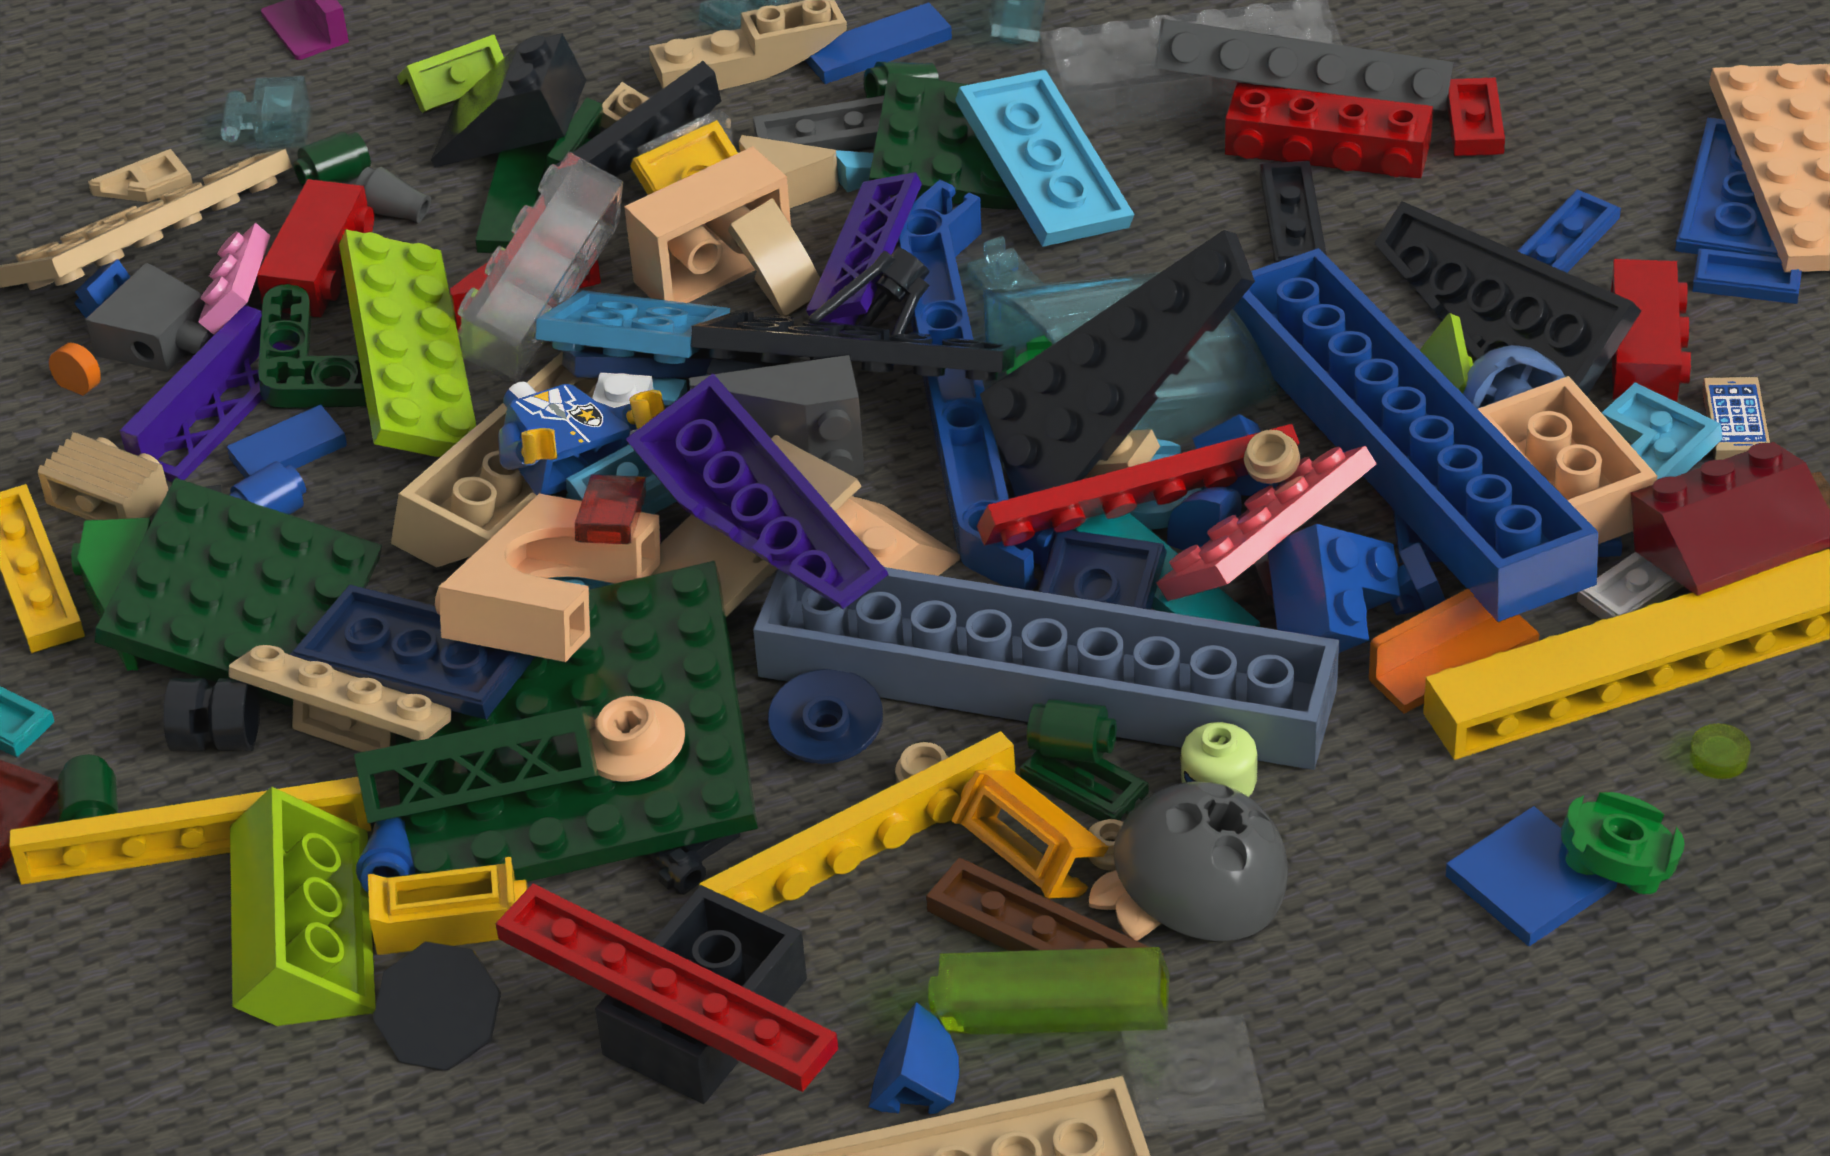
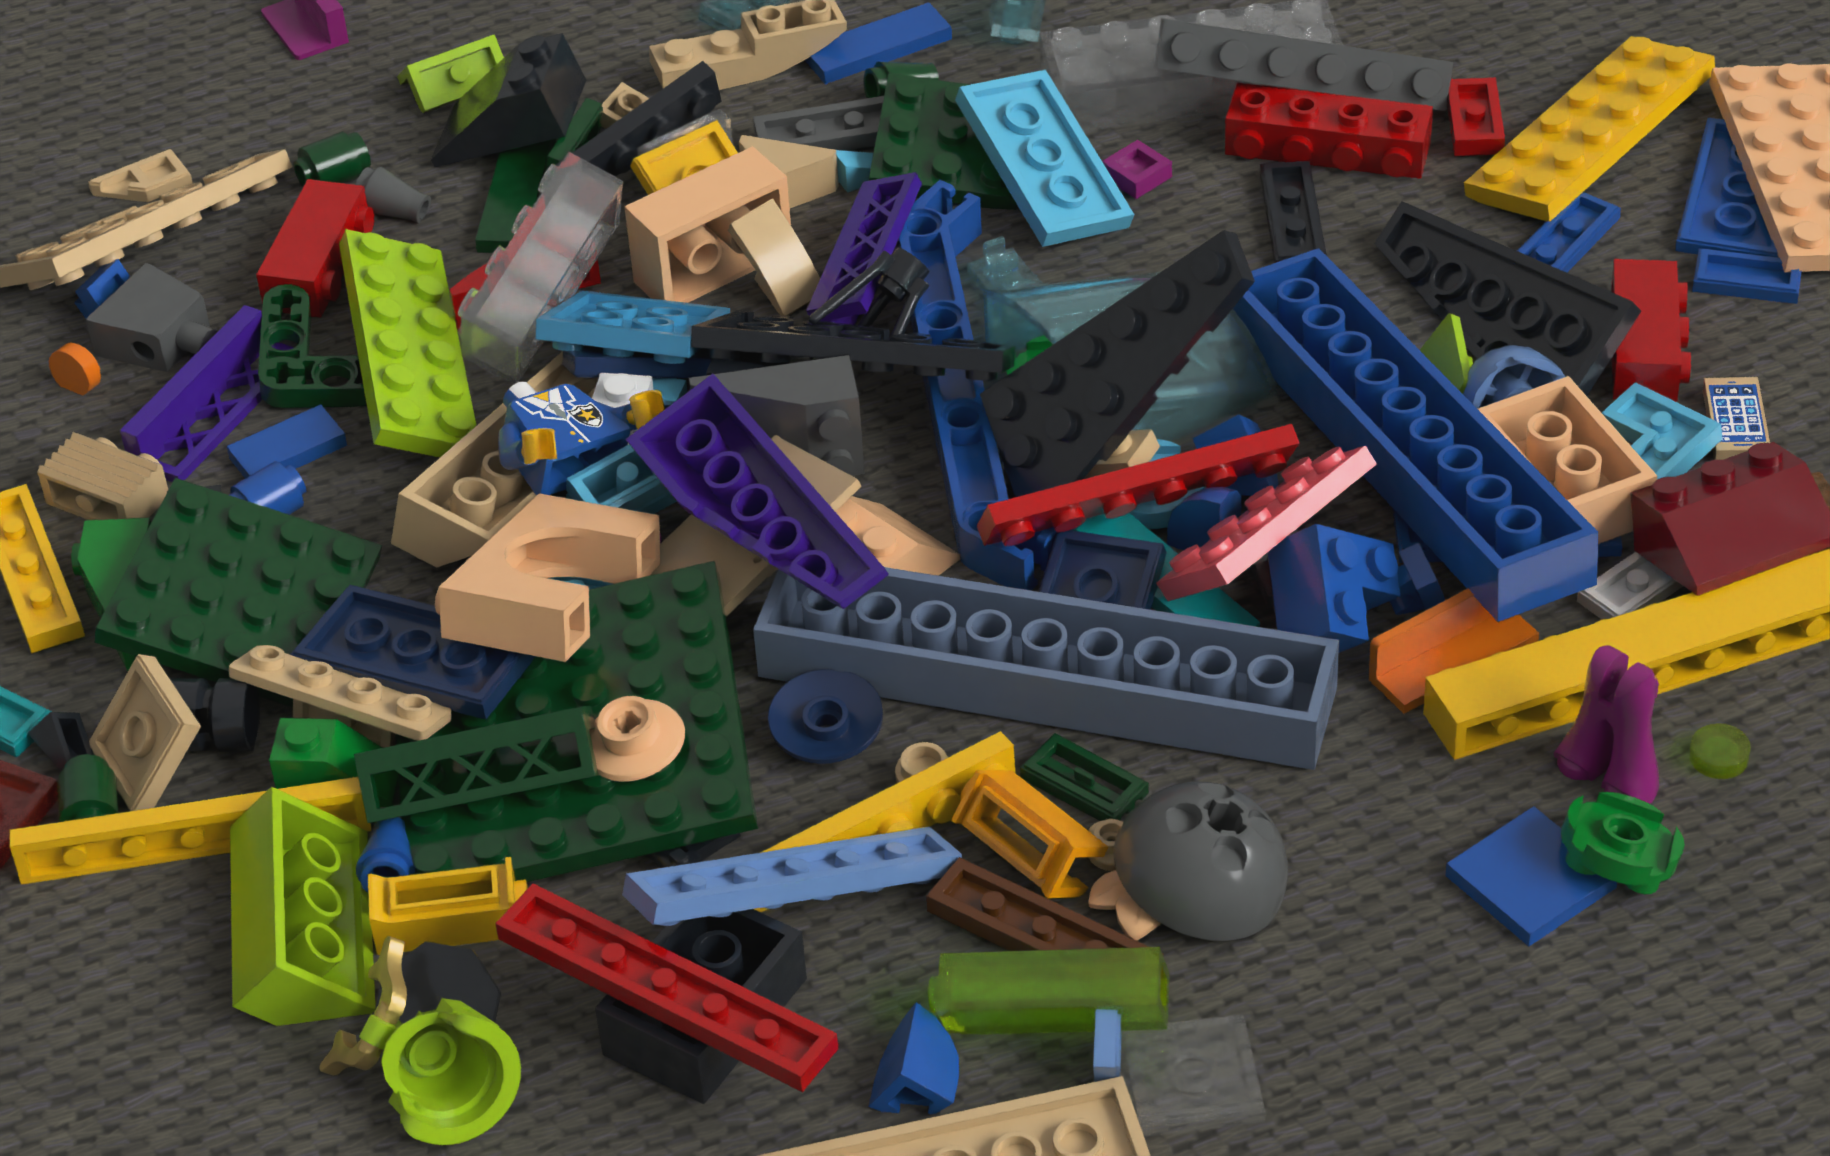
(61, 737): none -> black piece
(144, 733): none -> tan tile
(233, 277): bright pink plate -> none
(276, 114): clear light blue brick -> none
(321, 752): none -> green slope
(446, 1065): none -> lime helmet
(610, 509): clear red tile -> none
(788, 875): none -> medium blue plate
(1071, 730): dark green brick -> none
(1107, 1044): none -> medium blue tile
(1138, 169): none -> magenta plate
(1220, 755): yellowish green head -> none
(1271, 457): tan plate -> none
(1589, 128): none -> yellow plate
(1614, 728): none -> magenta piece

